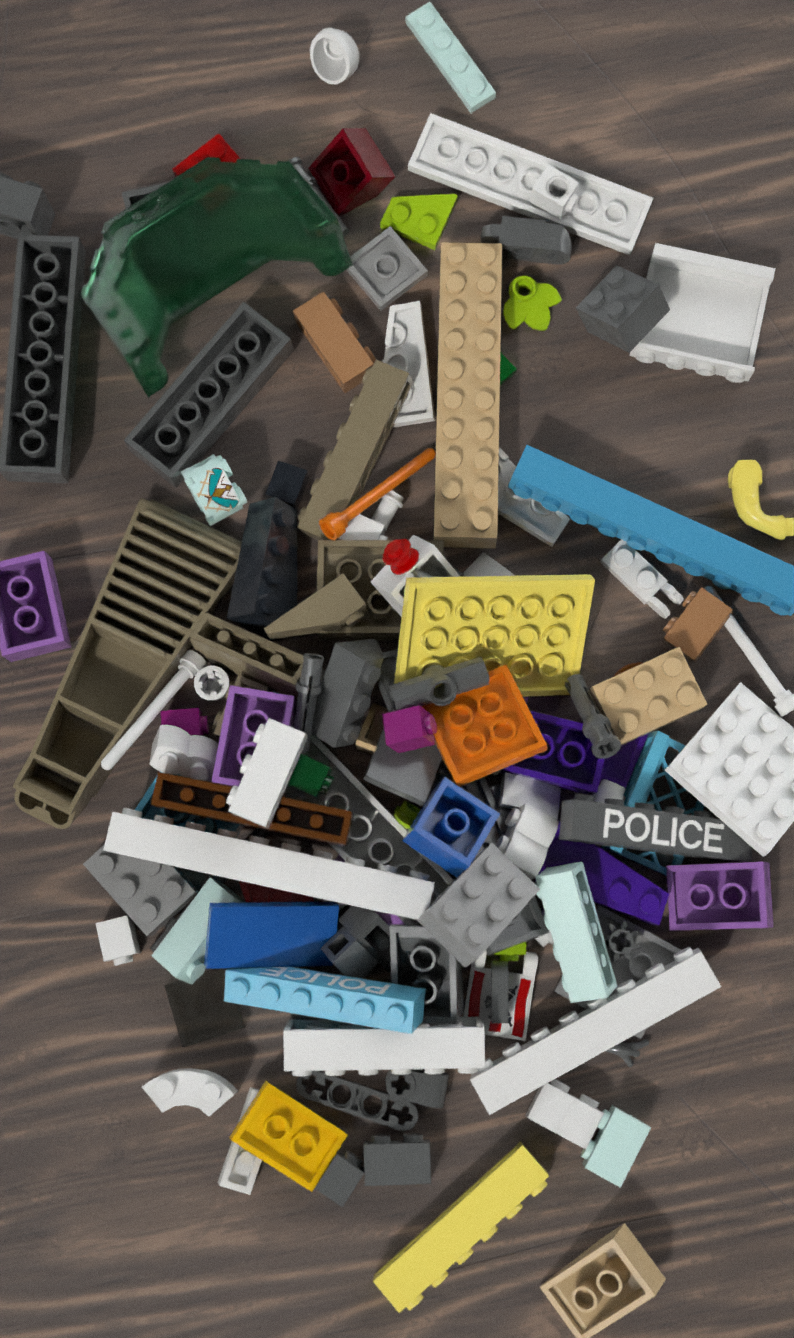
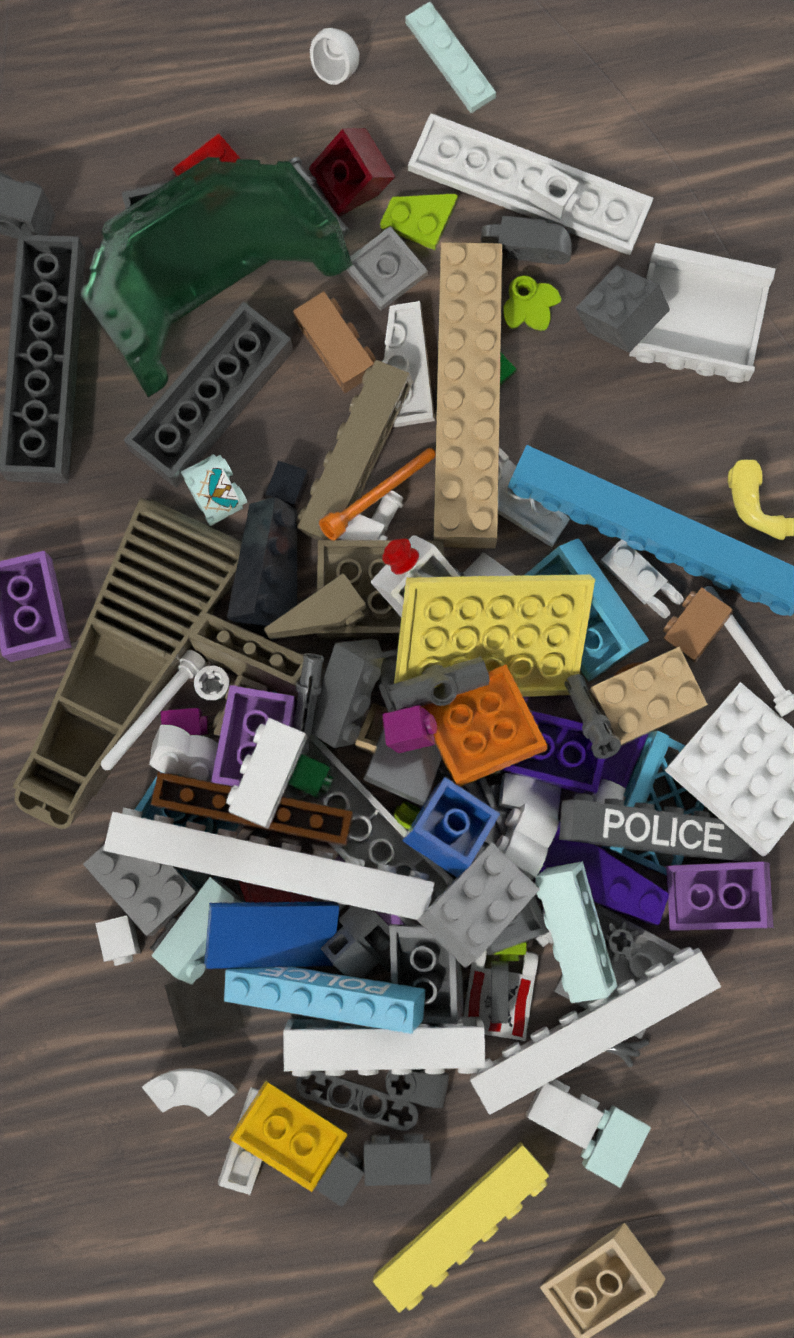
(611, 628): none -> medium azure slope

